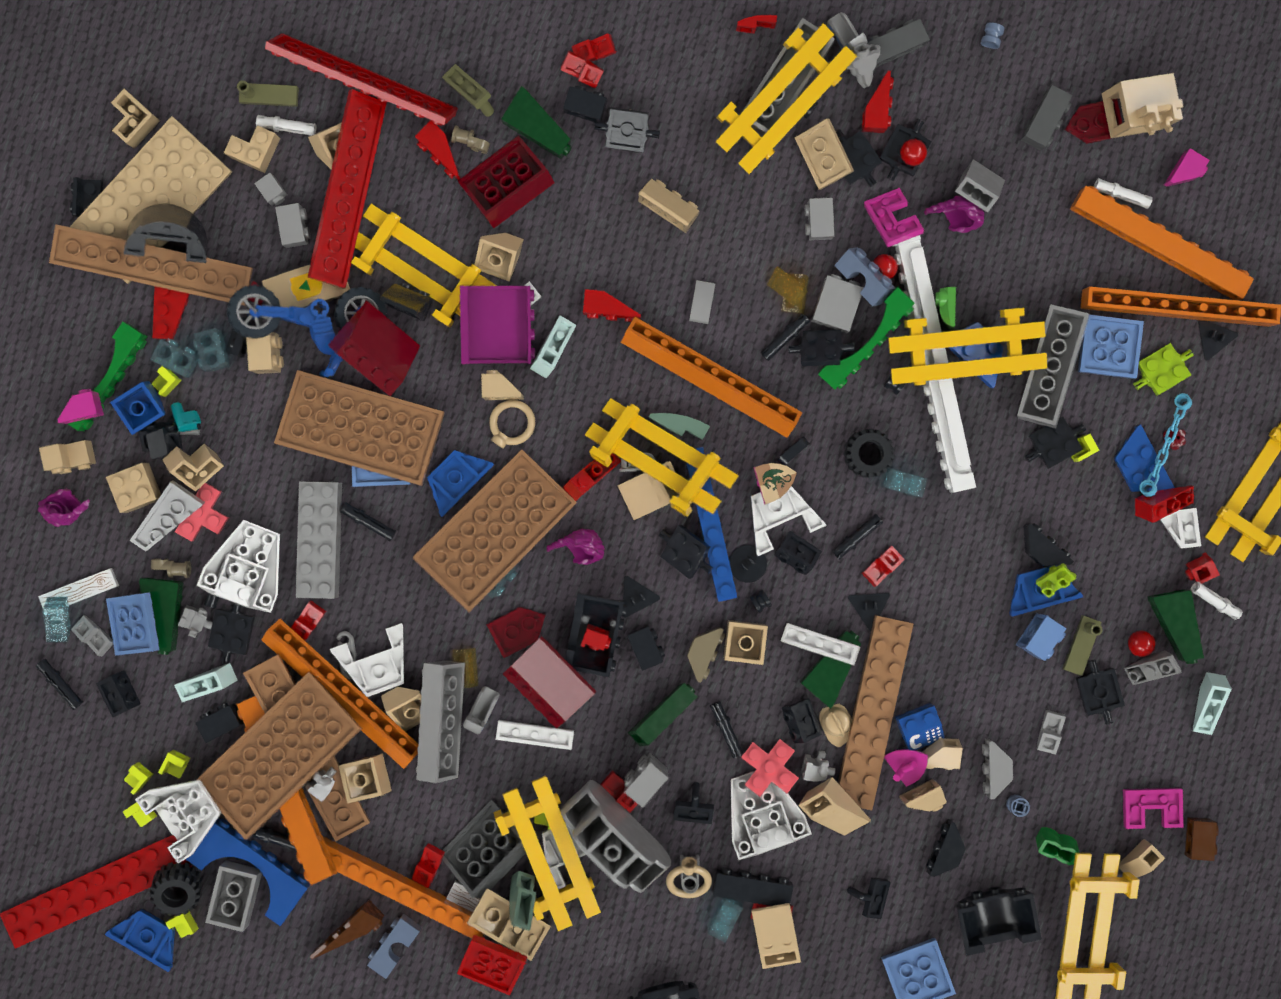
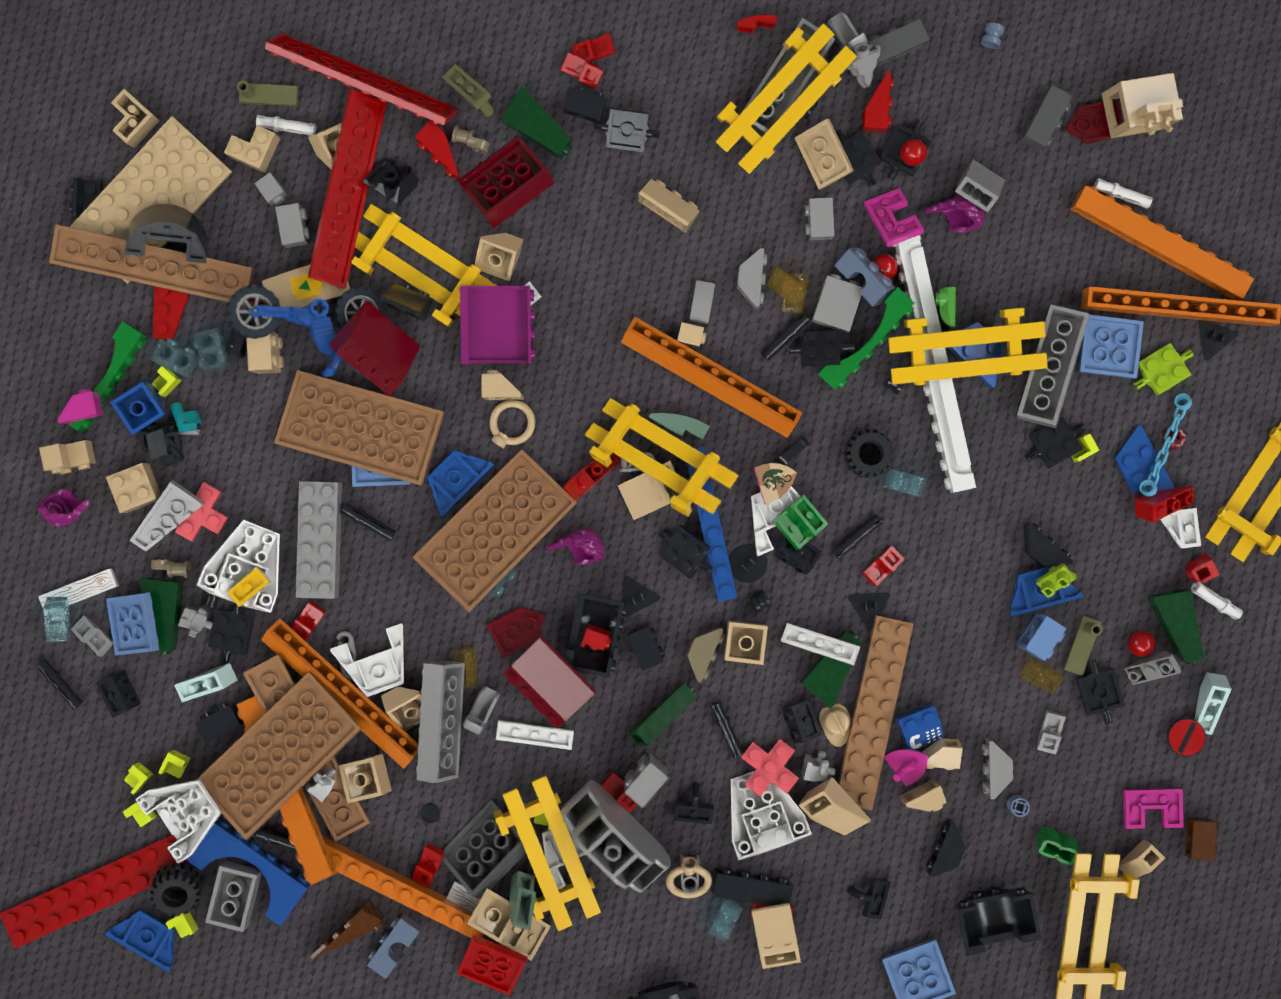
(193, 469): tan brick -> none
(248, 586): none -> yellow plate
(392, 180): none -> black slope
(430, 813): none -> black piece
(553, 347): light aqua slope -> none
(603, 304): red slope -> none
(691, 335): none -> tan brick
(751, 278): none -> light grey slope
(800, 522): none -> green slope
(1041, 675): none -> clear yellow slope
(1186, 737): none -> red piece
(1188, 168): dark pink slope -> none

